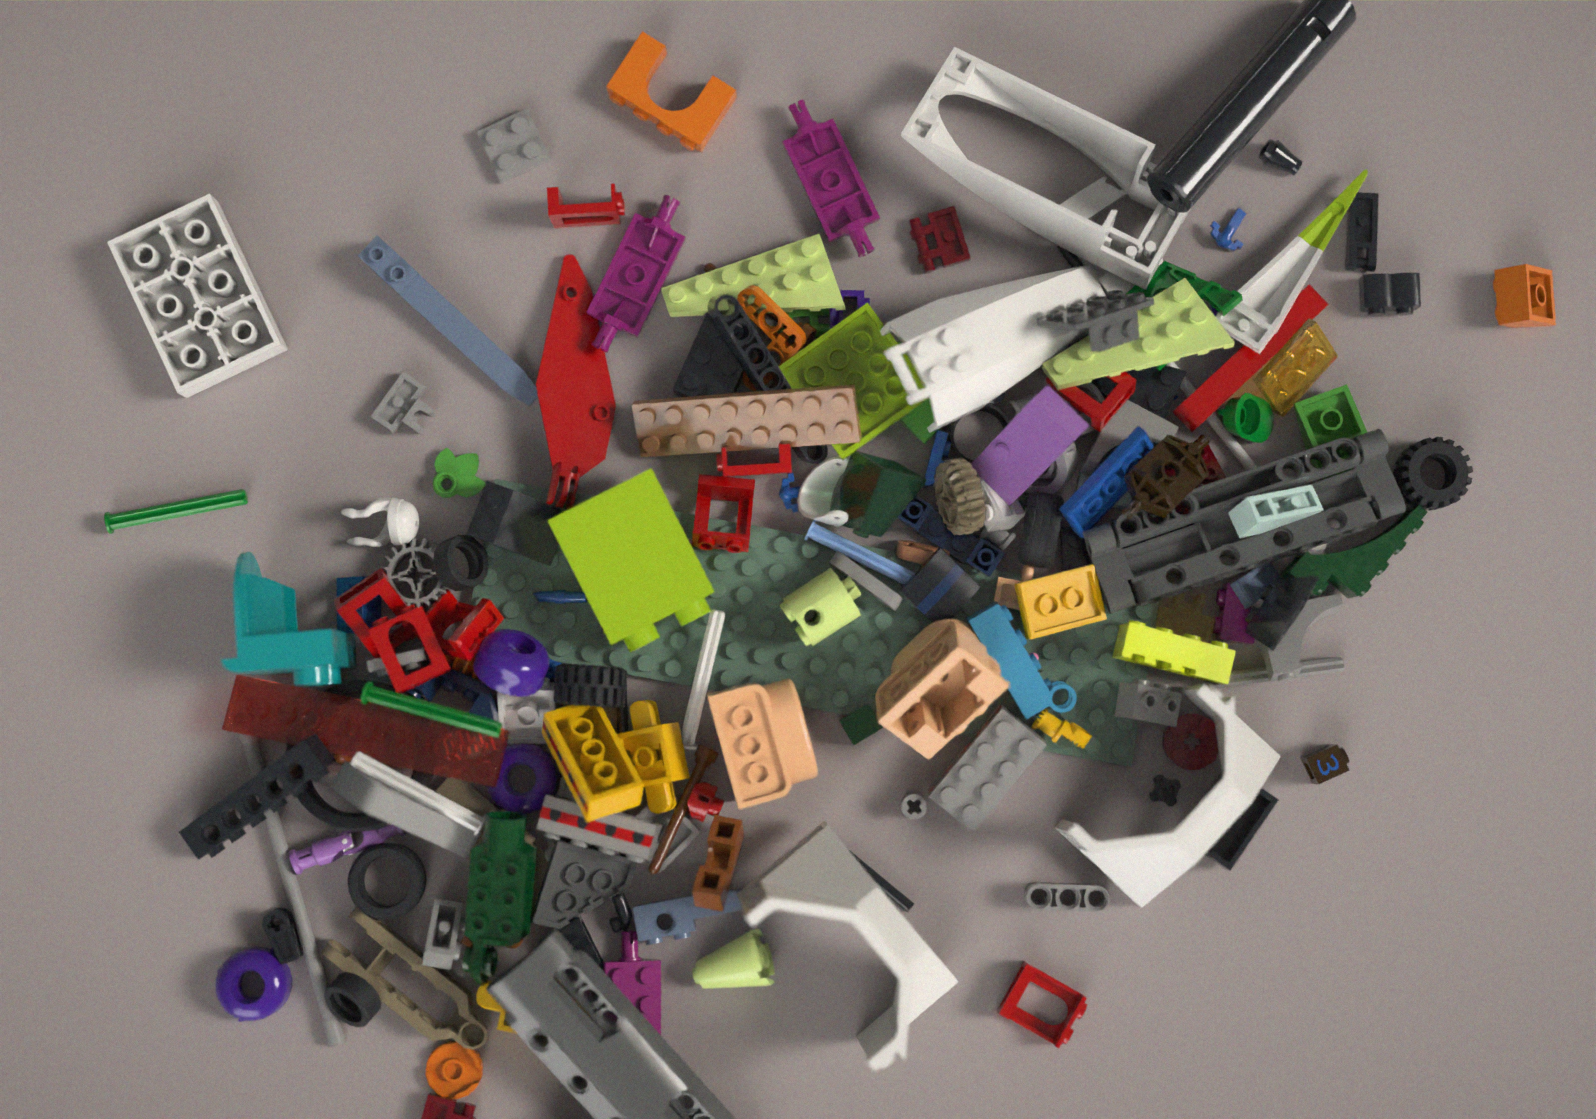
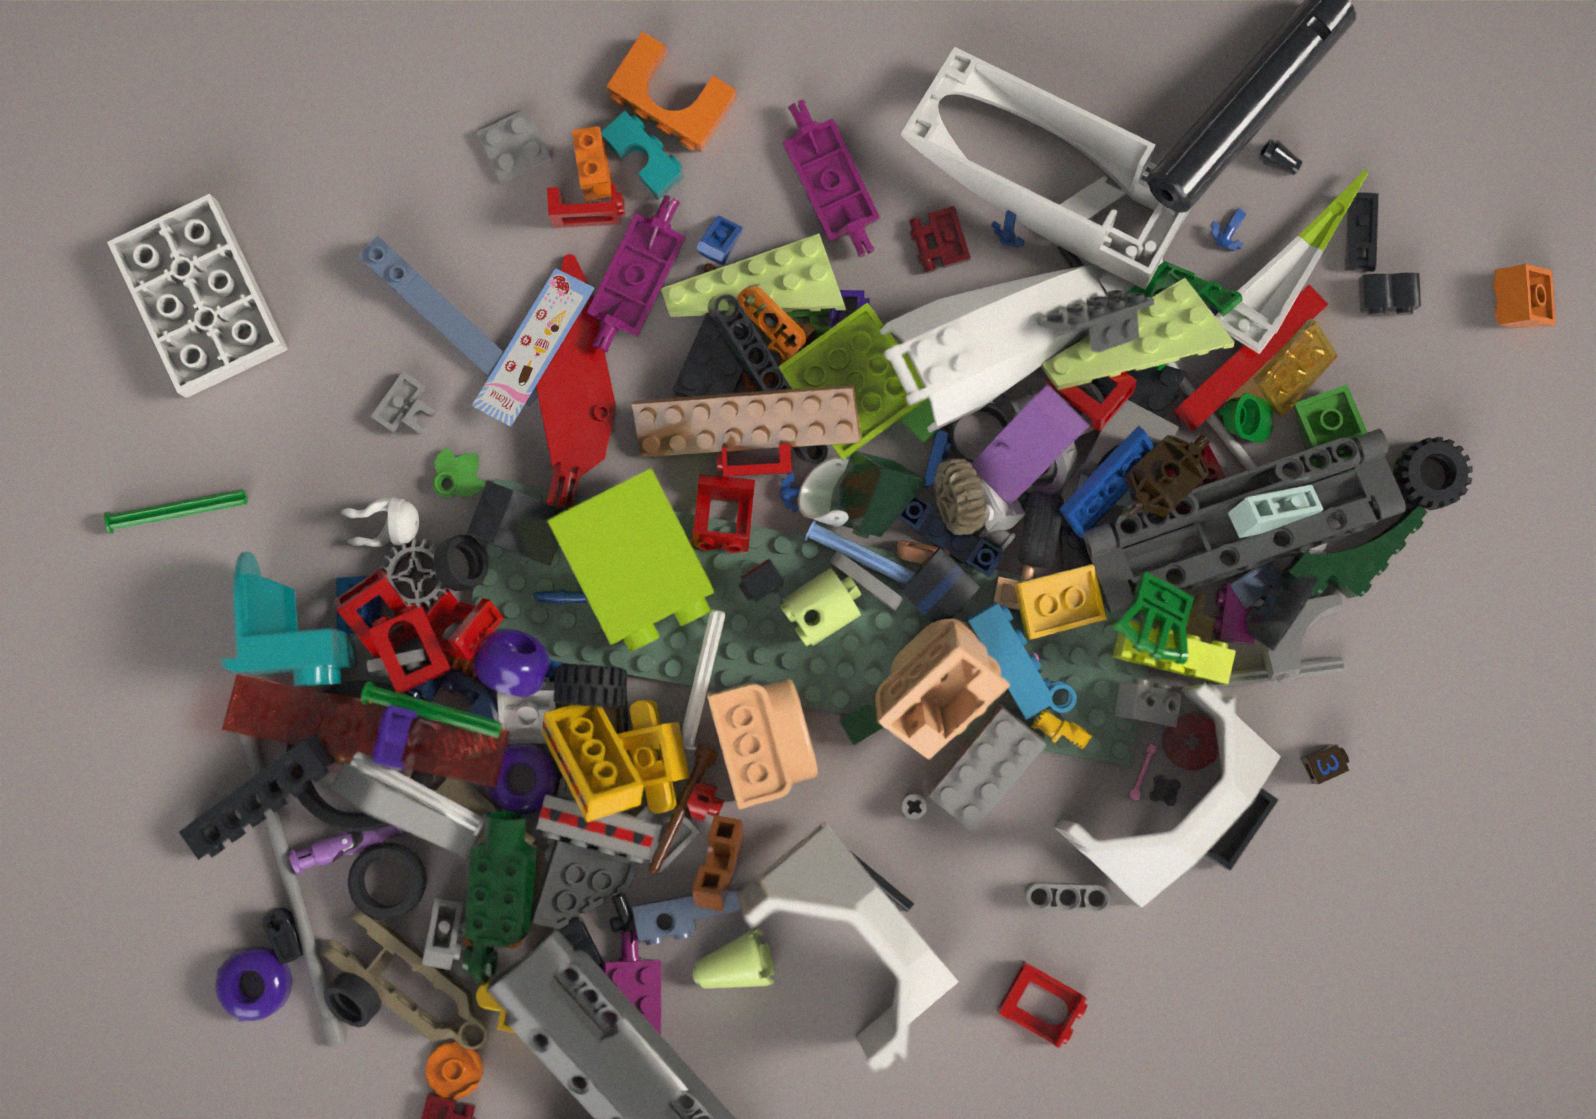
(392, 737): none -> dark purple window
(533, 347): none -> sticker
(592, 163): none -> orange panel
(627, 135): none -> teal arch
(719, 240): none -> blue slope
(760, 581): none -> black brick
(1007, 235): none -> blue piece
(1135, 793): none -> bright pink hinge
(1159, 602): none -> green plate

